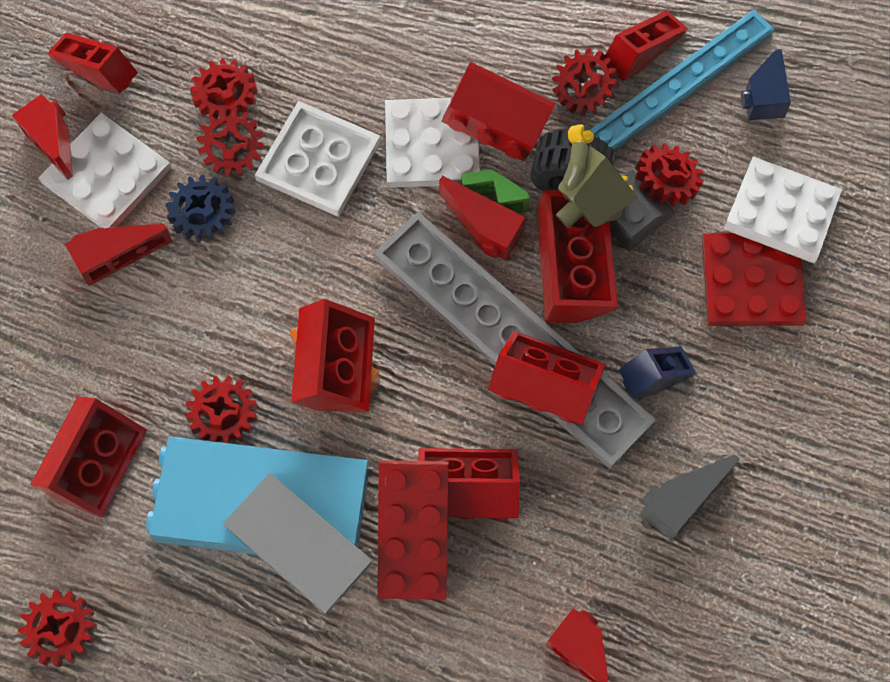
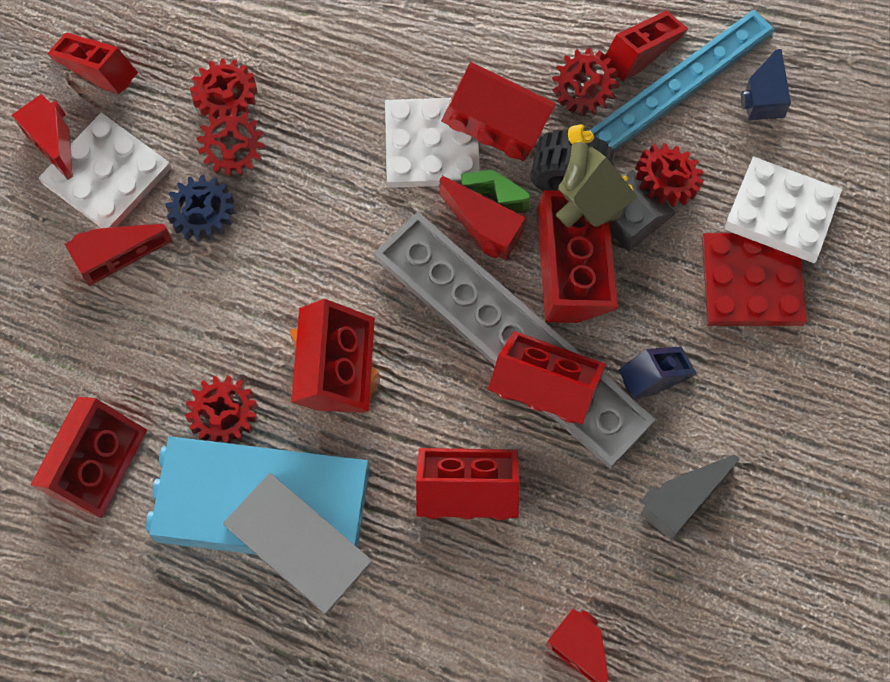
(44, 631): red gear -> none
(318, 158): white plate -> none
(412, 530): red plate -> none

